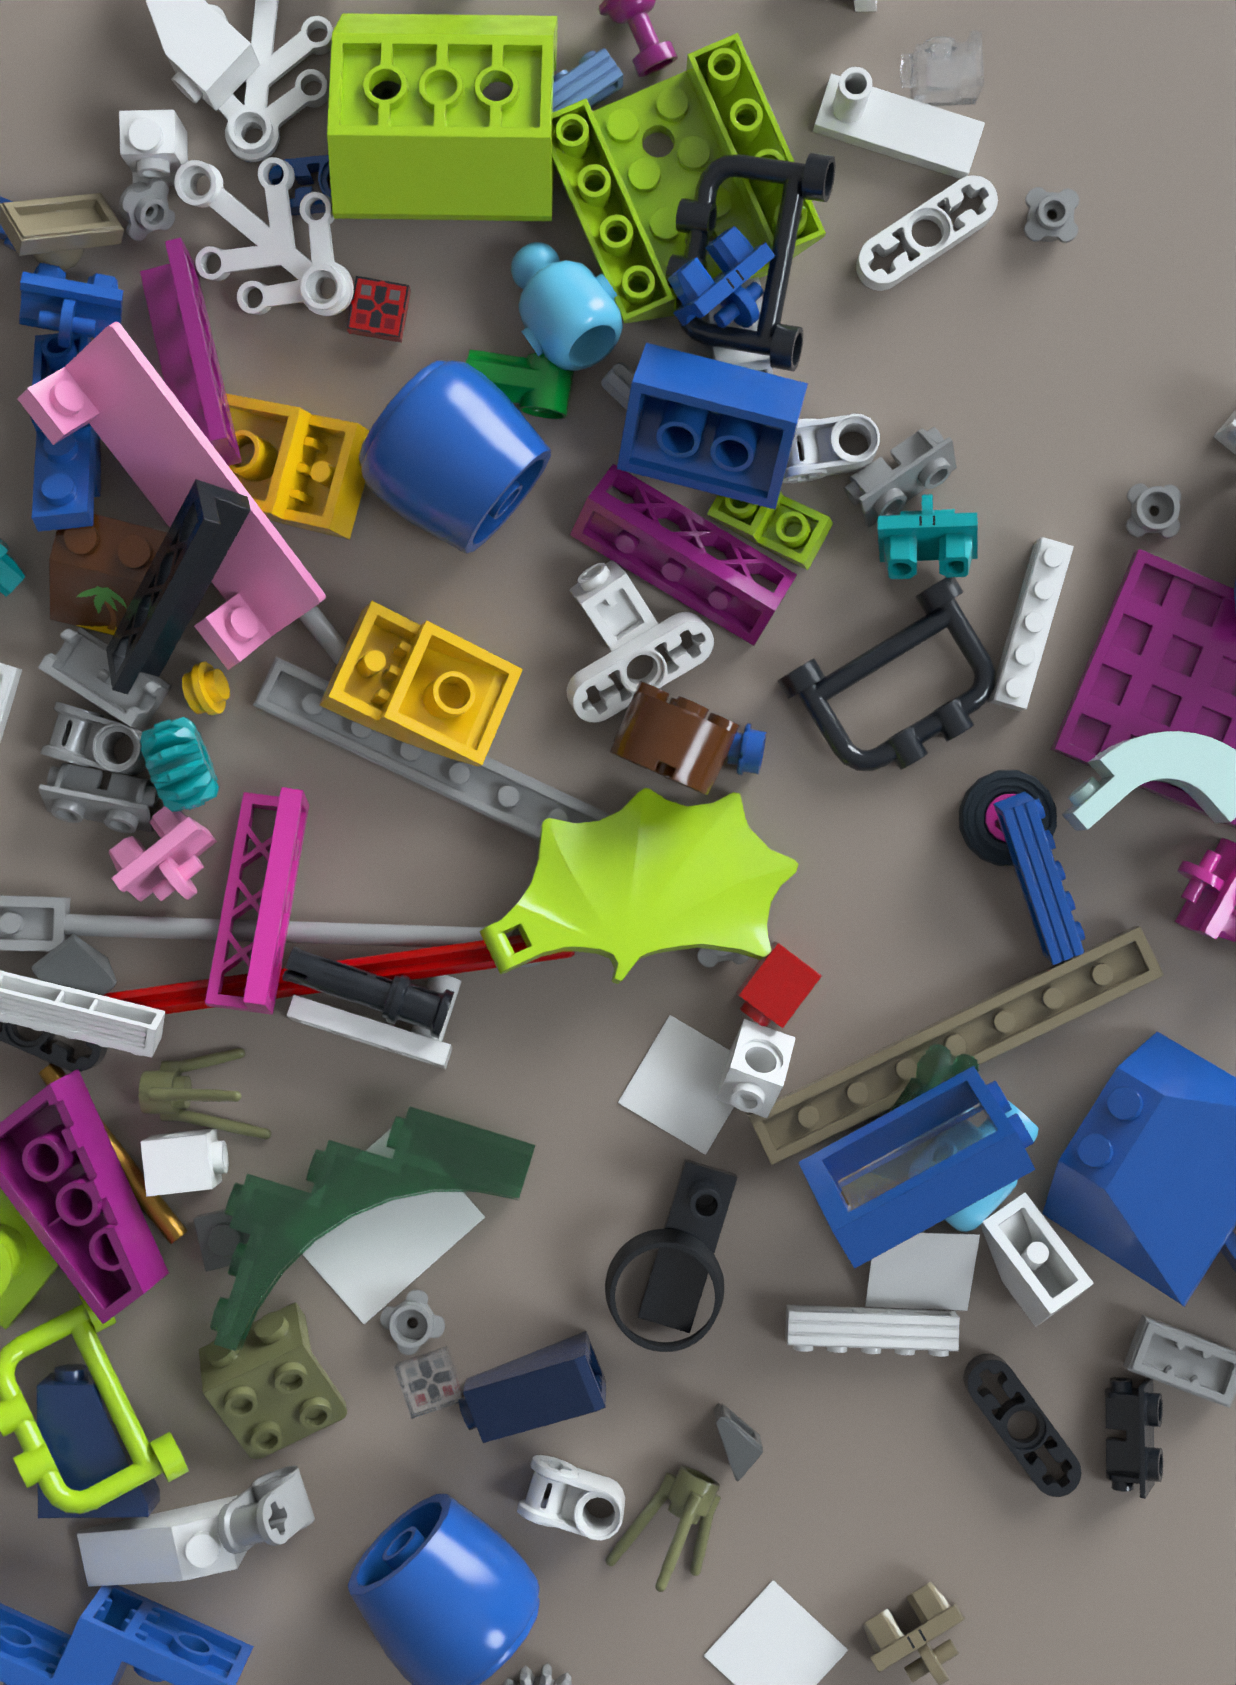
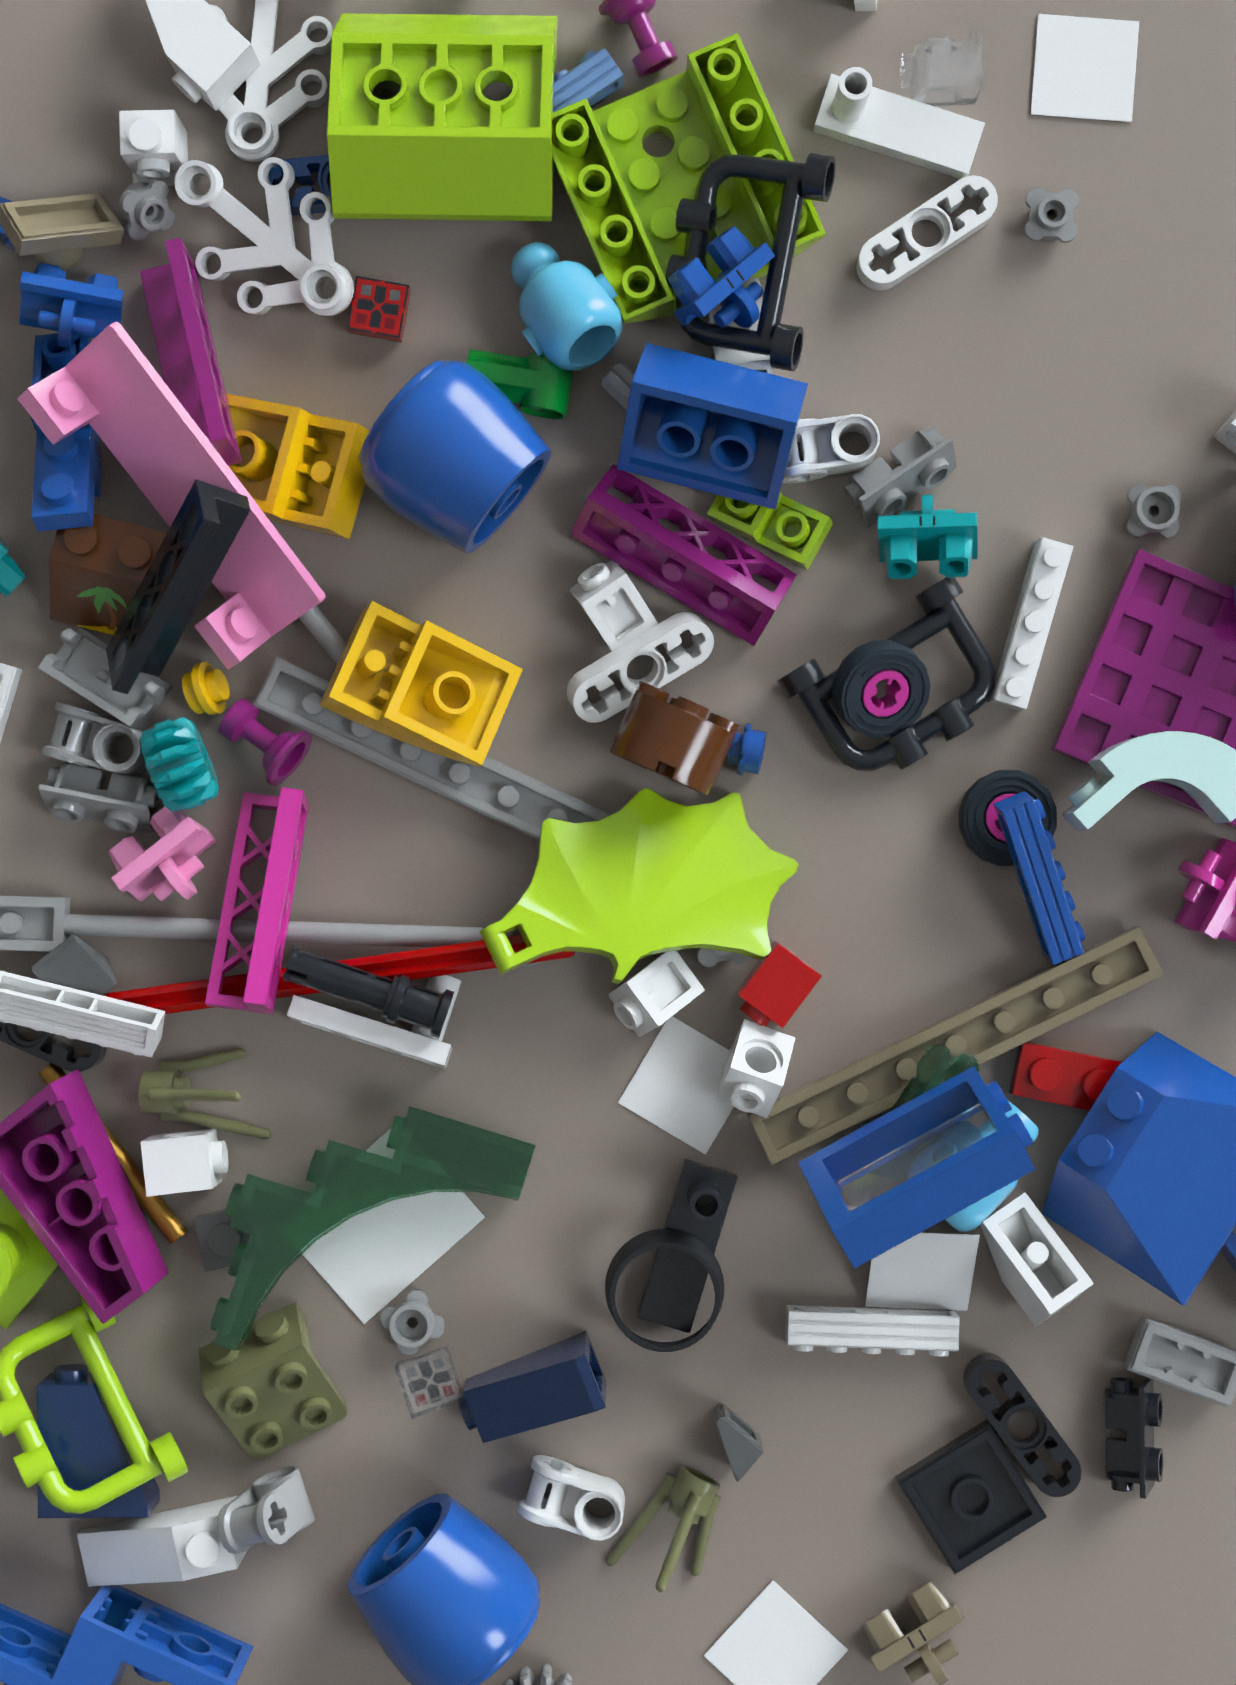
(281, 752): none -> magenta piece
(655, 993): none -> white bracket
(856, 690): none -> black bush
(970, 1496): none -> black tile
(1060, 1075): none -> red plate
(1085, 67): none -> white sticker

